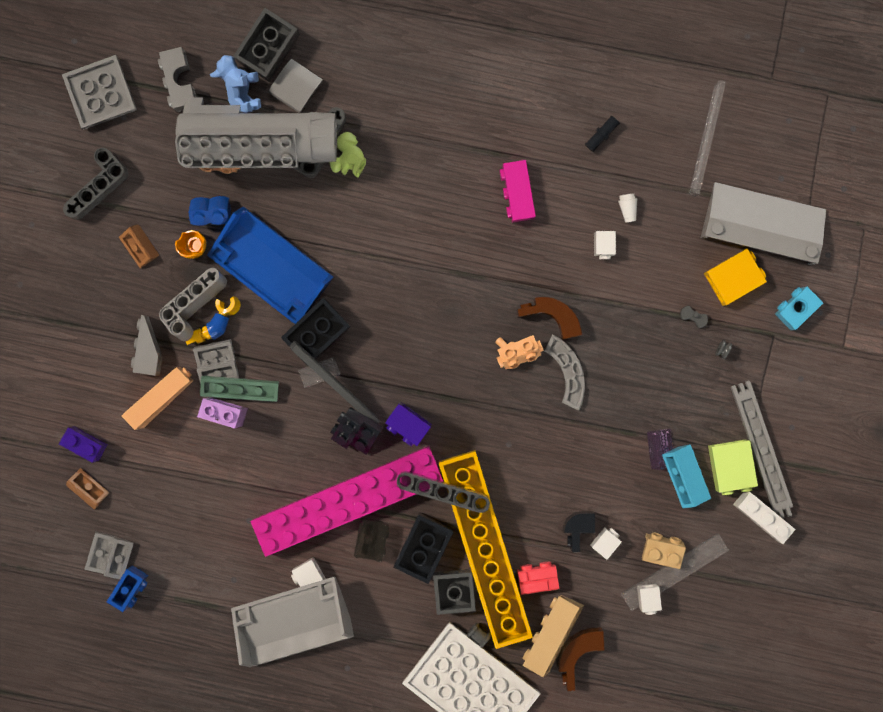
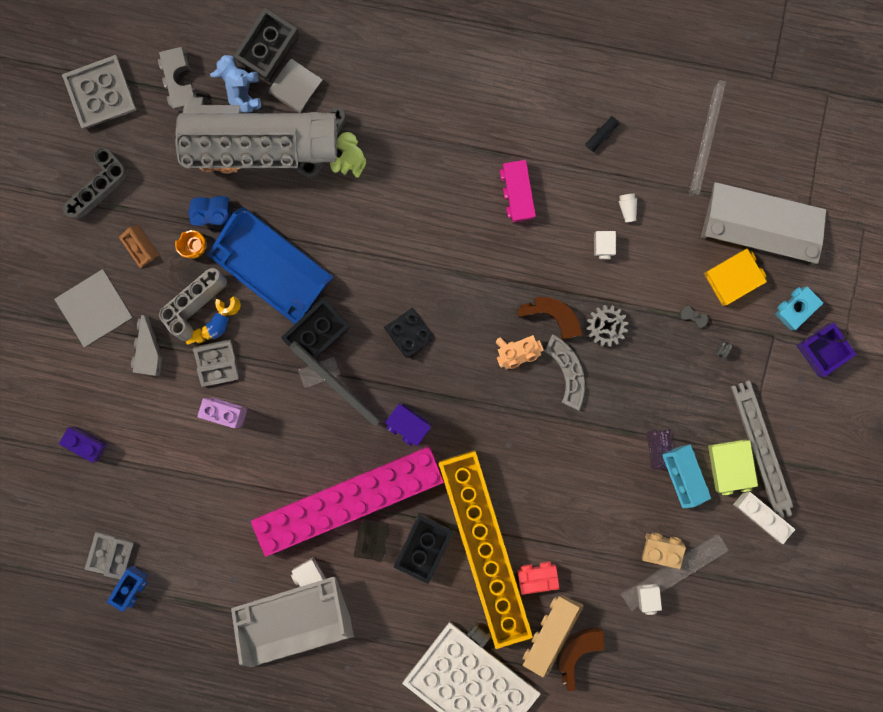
(87, 488): medium nougat slope -> none
(93, 308): none -> light grey piece
(158, 398): light nougat slope -> none
(239, 388): sand green plate -> none
(355, 431): black plate -> none
(409, 333): none -> black hinge
(450, 498): dark grey beam -> none
(454, 591): dark grey brick -> none
(578, 523): black brick -> none
(606, 542): white brick -> none
(610, 333): none -> light grey gear
(823, 350): none -> dark purple piece

